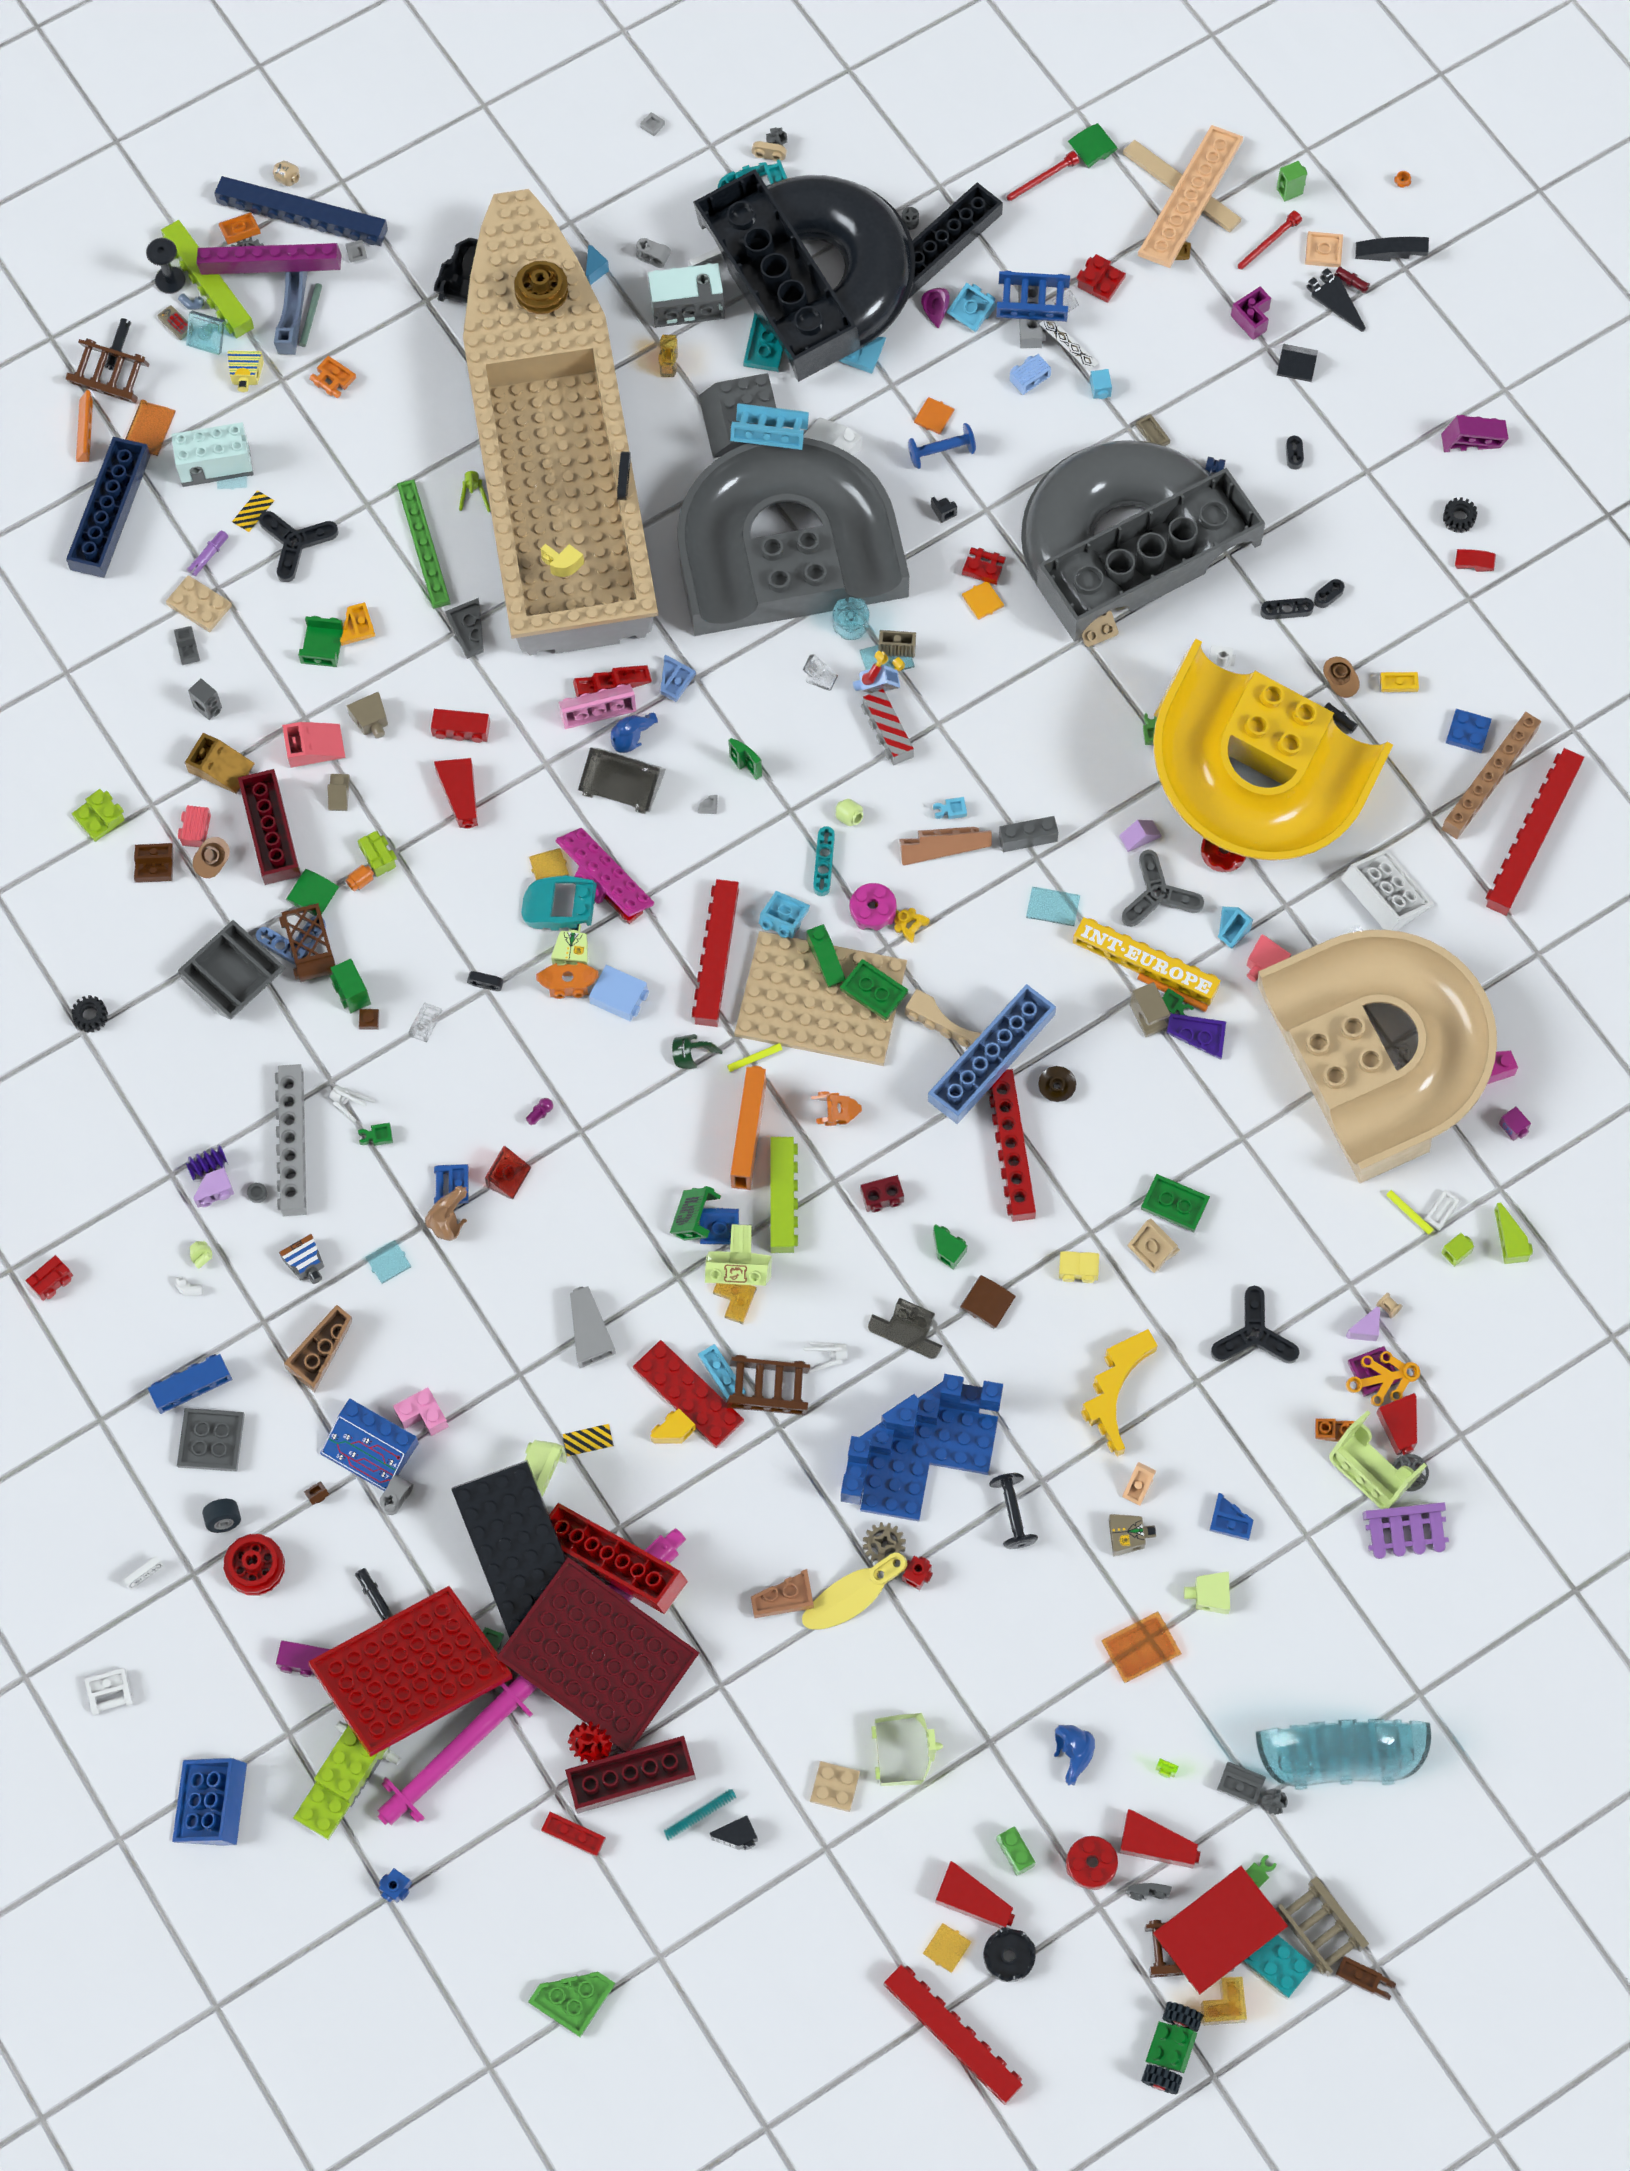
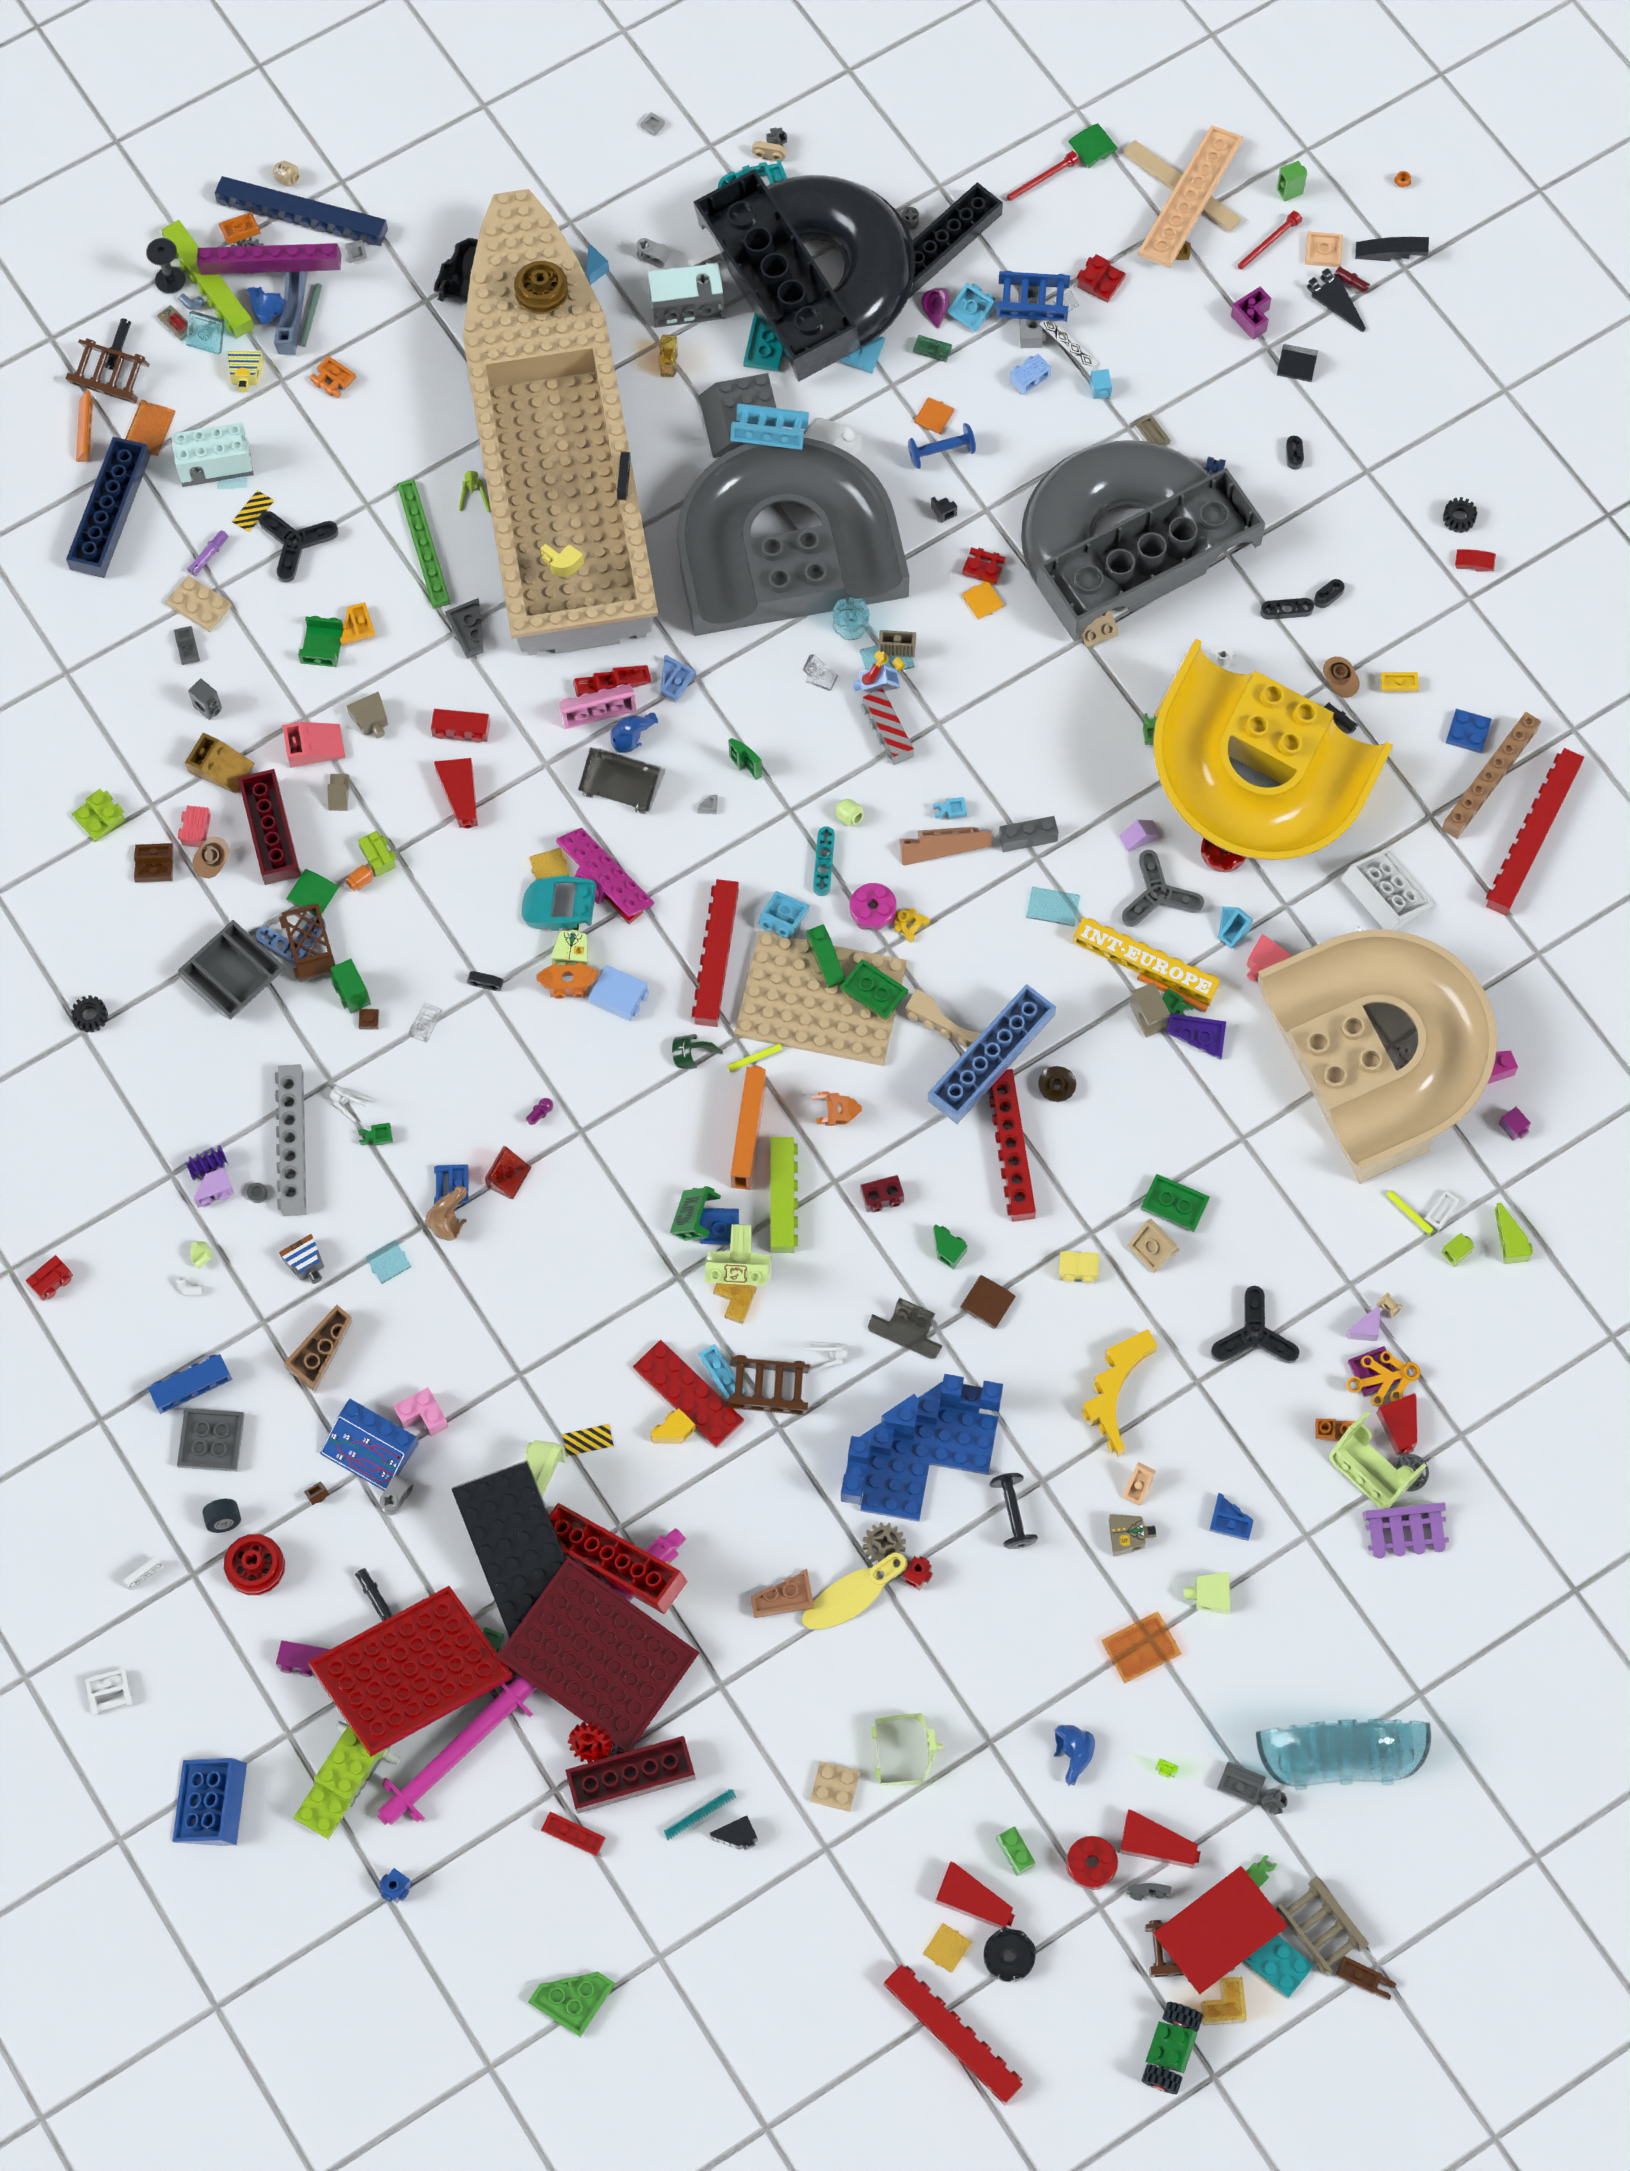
(265, 305): none -> blue piece
(590, 1332): light grey slope -> none
(932, 348): none -> clear green plate
(1474, 432): magenta wedge -> none

